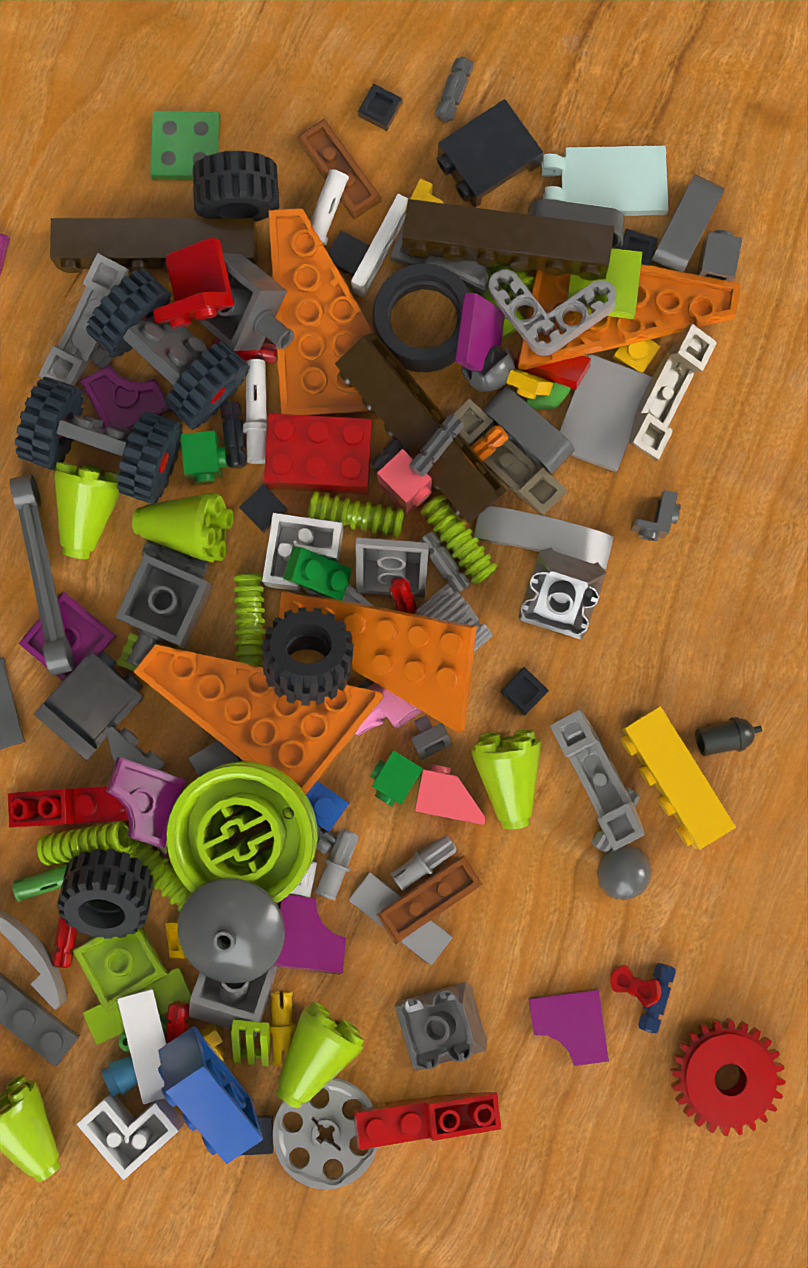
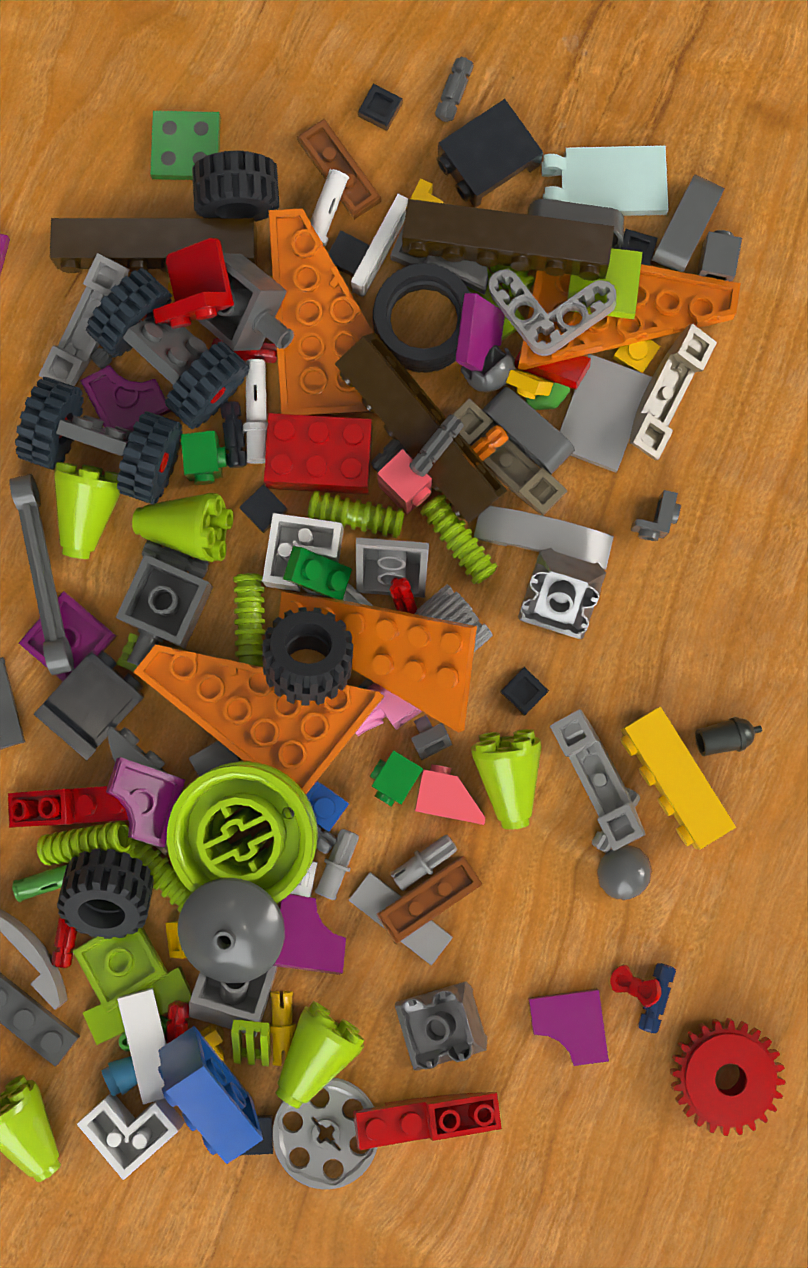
(445, 563): light grey axle -> none

